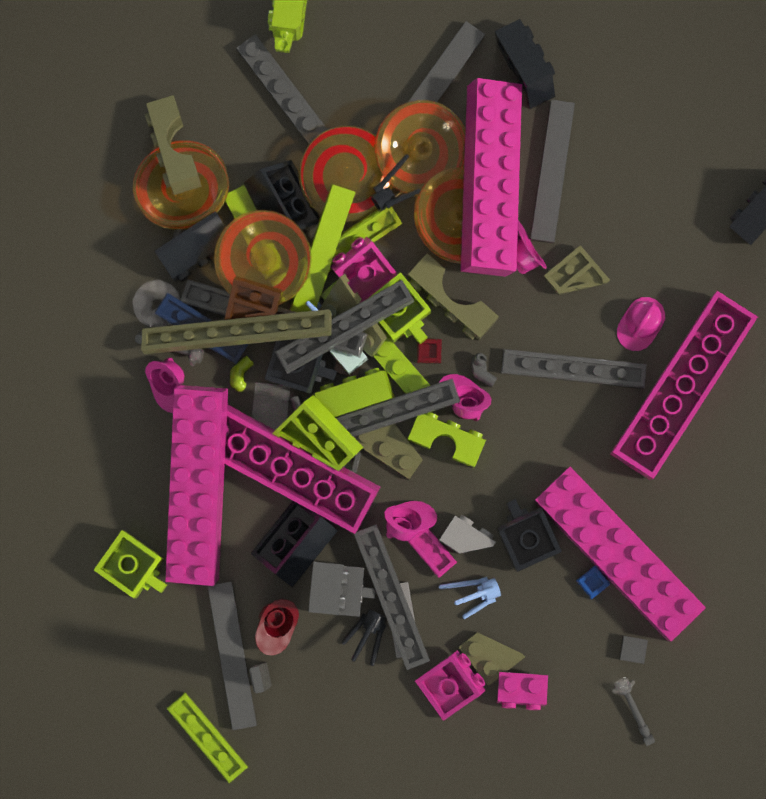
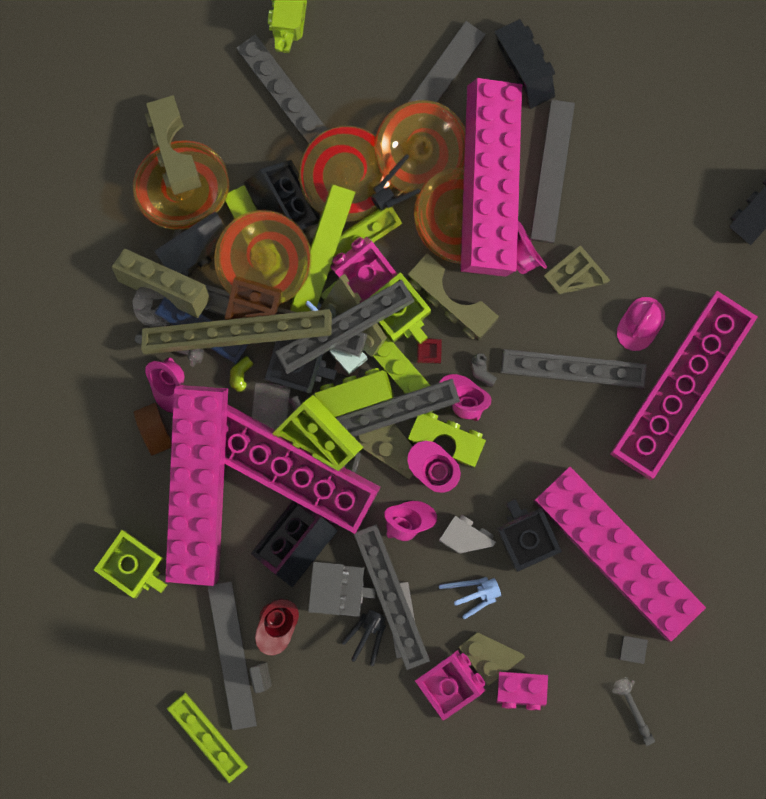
(152, 429): none -> reddish brown slope
(181, 290): none -> olive arch
(432, 552): dark pink plate -> none
(433, 466): none -> dark pink piece
(593, 582): blue tile -> none

